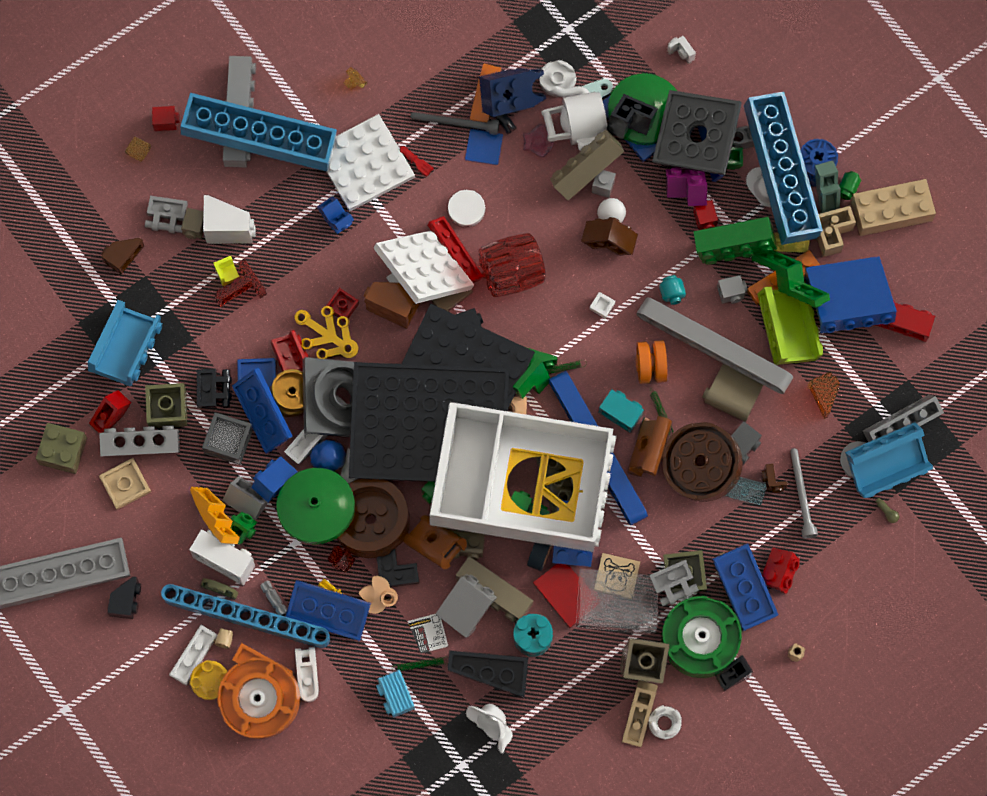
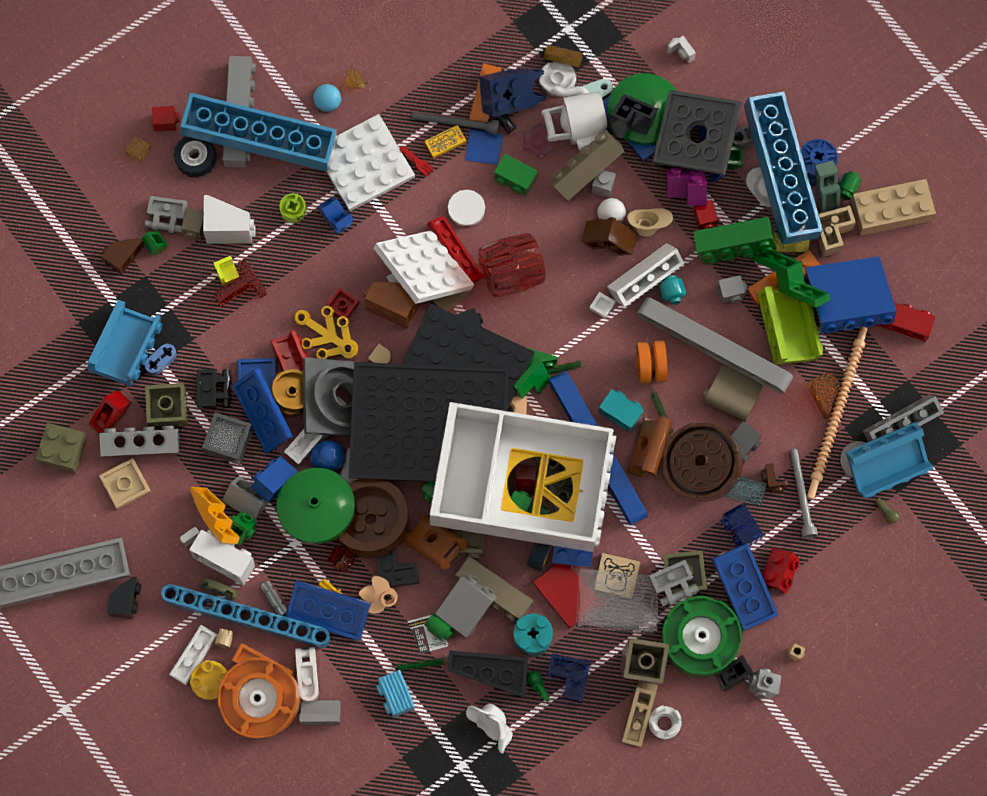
(154, 242): none -> green brick
(157, 356): none -> medium blue beam
(189, 537): none -> white tile
(199, 165): none -> black wheel
(292, 208): none -> lime wheel
(320, 712): none -> light grey panel
(327, 97): none -> medium azure hair
(380, 355): none -> tan tile
(439, 628): none -> green brick
(445, 141): none -> yellow tile
(515, 175): none -> green brick
(526, 479): none -> dark red brick
(535, 680): none -> green bar
(563, 55): none -> pearl gold tile
(572, 670): none -> clear blue brick
(645, 274): none -> white brick
(649, 221): none -> tan piece
(742, 526): none -> clear blue brick
(764, 683): none -> light grey brick
(817, 476): none -> light nougat hose

